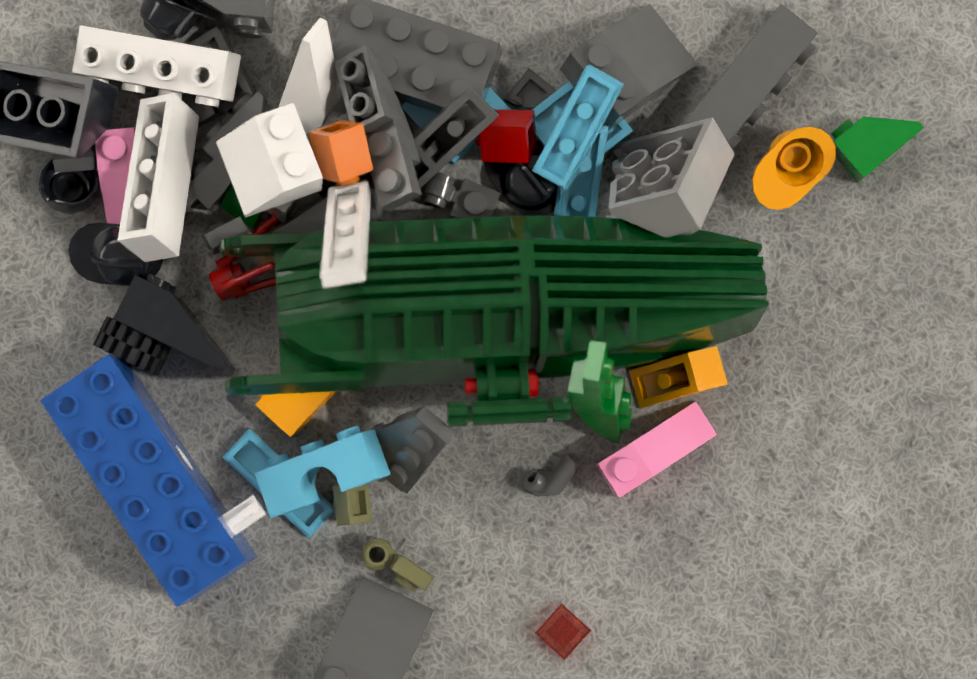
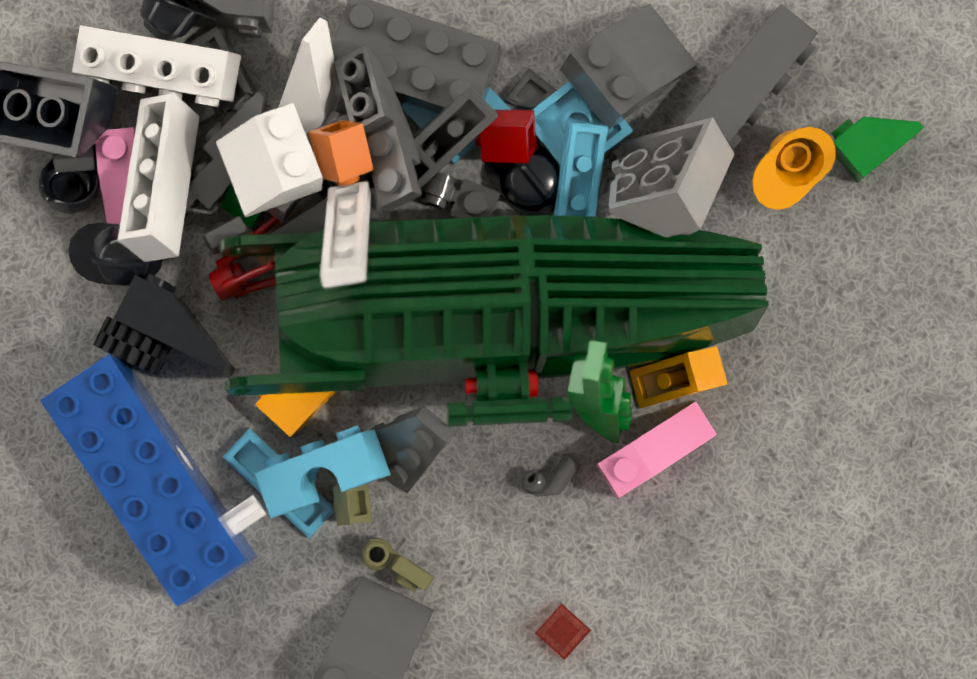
(578, 127): medium azure tile -> none

